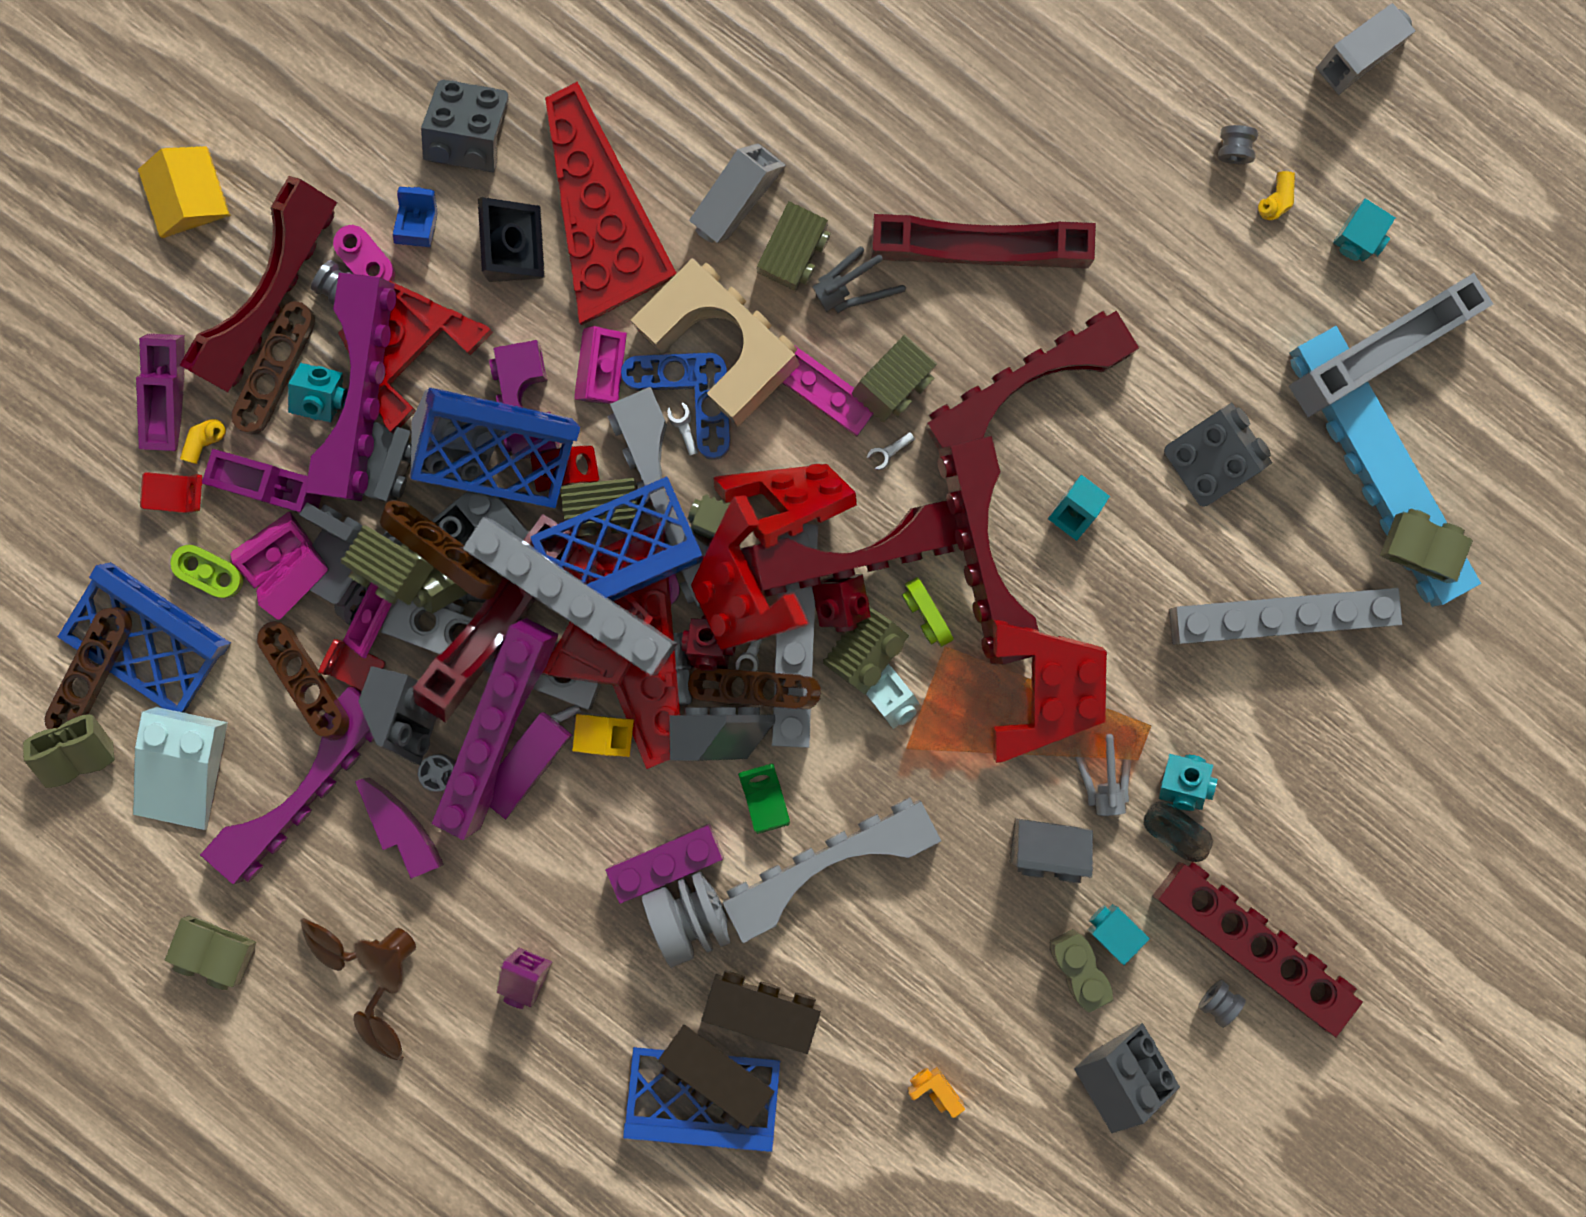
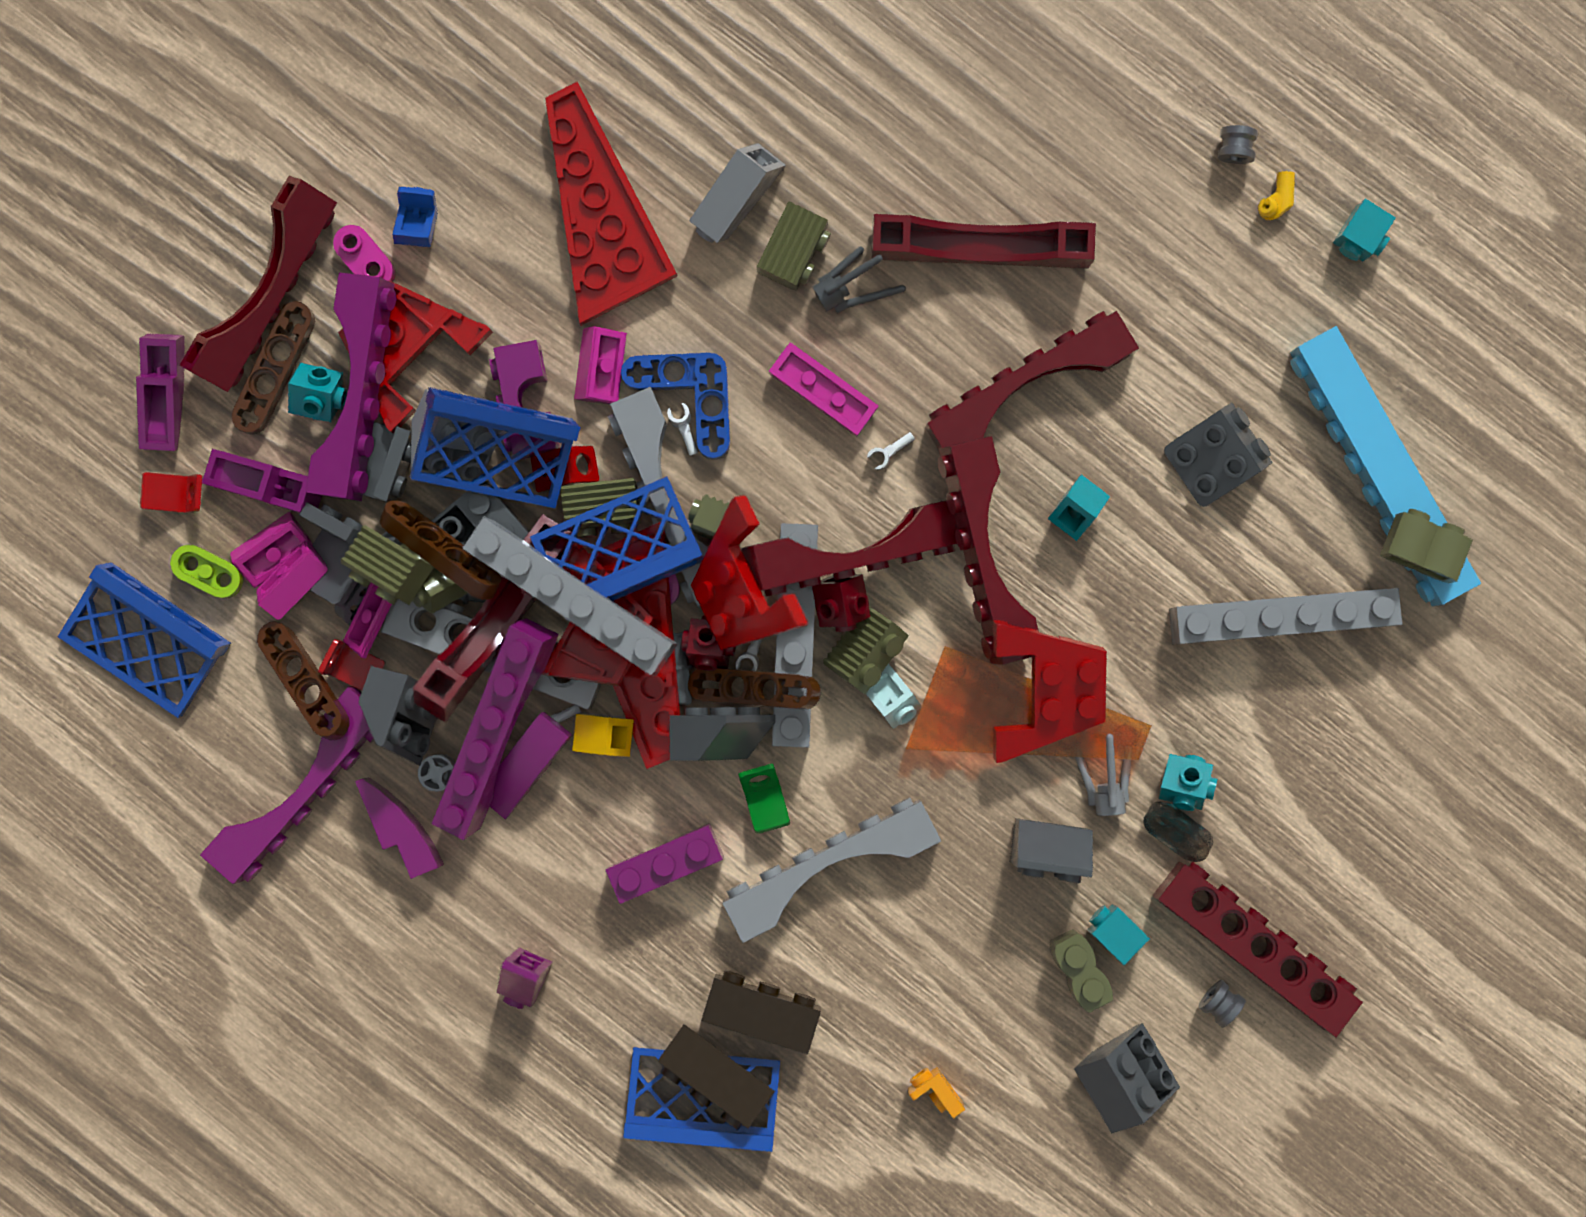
(67, 751): olive brick -> none
(83, 668): reddish brown beam -> none
(177, 766): light aqua slope -> none
(182, 189): yellow slope -> none
(201, 436): yellow arm -> none
(209, 952): olive brick -> none
(326, 280): flat silver wheel -> none
(383, 963): reddish brown plant -> none
(463, 125): dark grey bracket -> none
(510, 240): black slope -> none
(686, 919): light grey wheel -> none
(698, 295): tan arch -> none
(795, 492): red wing -> none
(894, 379): olive brick -> none
(934, 626): lime plate -> none
(1365, 47): light grey slope -> none
(1390, 345): light grey arch -> none

